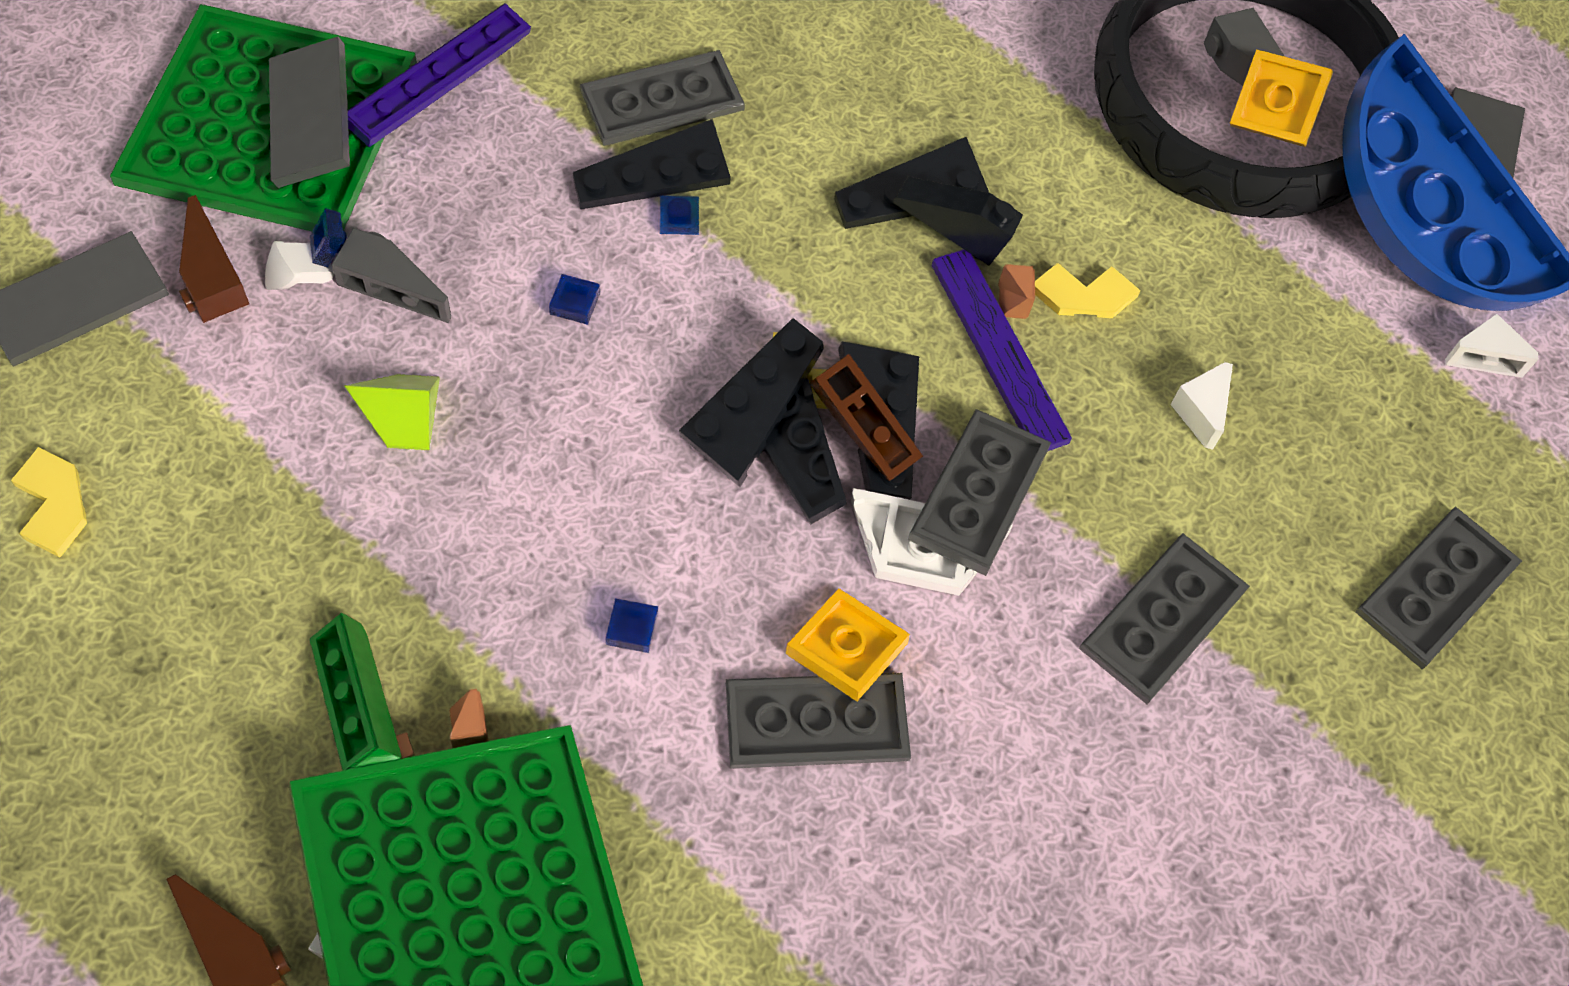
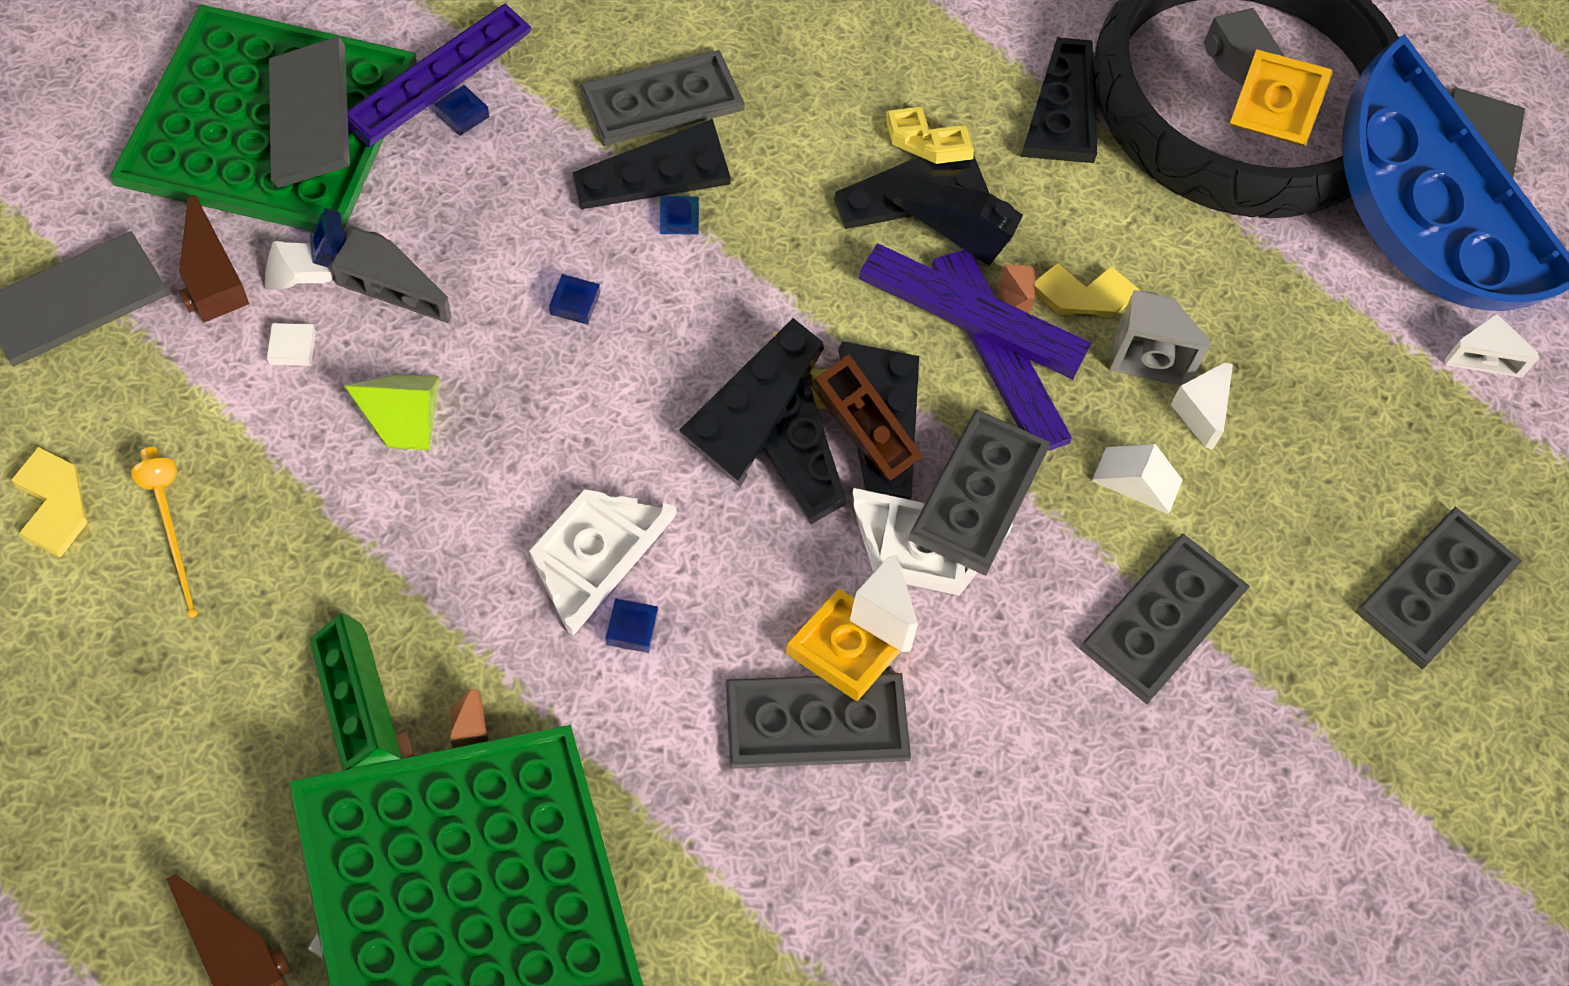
(156, 474): none -> yellow sword
(291, 344): none -> white tile
(462, 110): none -> clear blue plate
(593, 550): none -> white wing
(886, 607): none -> white slope
(941, 145): none -> light yellow tile
(975, 311): none -> dark purple tile
(1065, 110): none -> black wing
(1139, 474): none -> white slope
(1157, 340): none -> light grey slope

